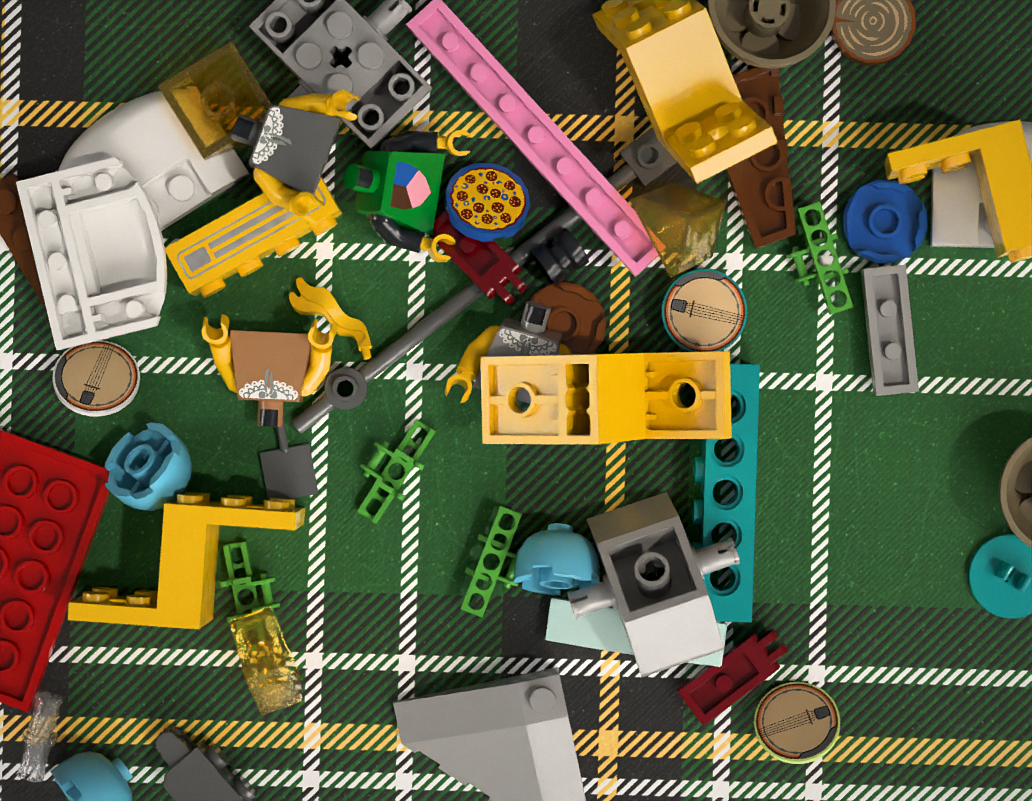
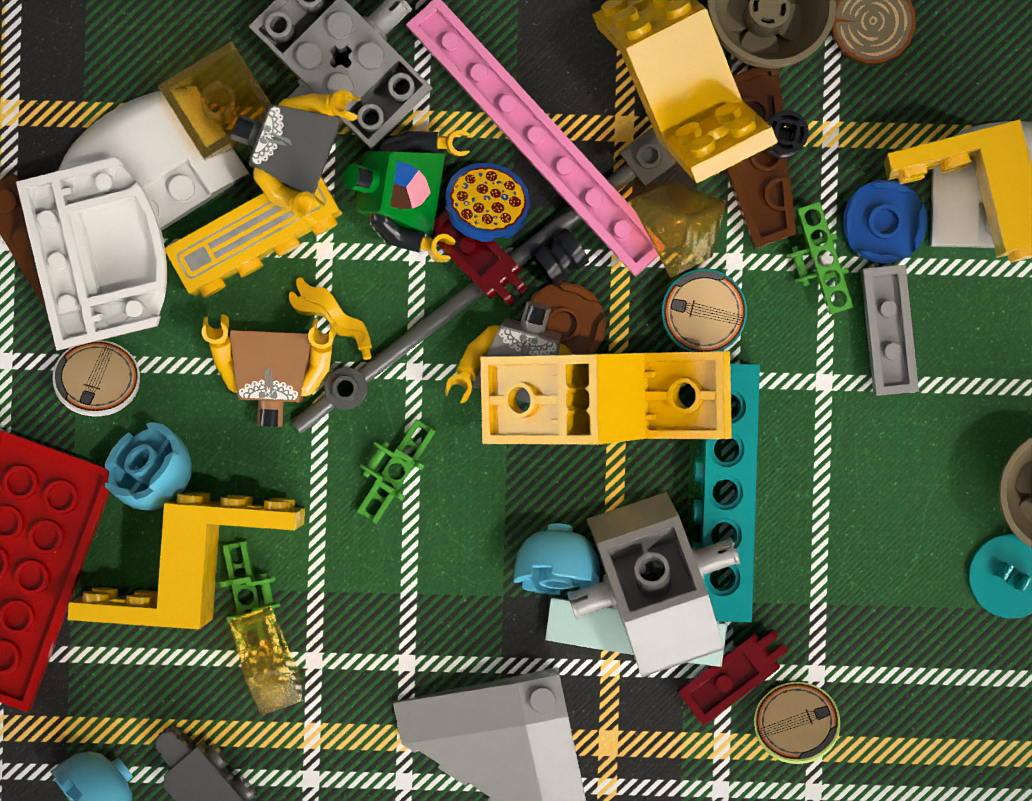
(40, 736): clear pin -> none
(288, 470): dark grey piece -> none
(493, 575): bright green piece -> none
(786, 146): none -> black wheel

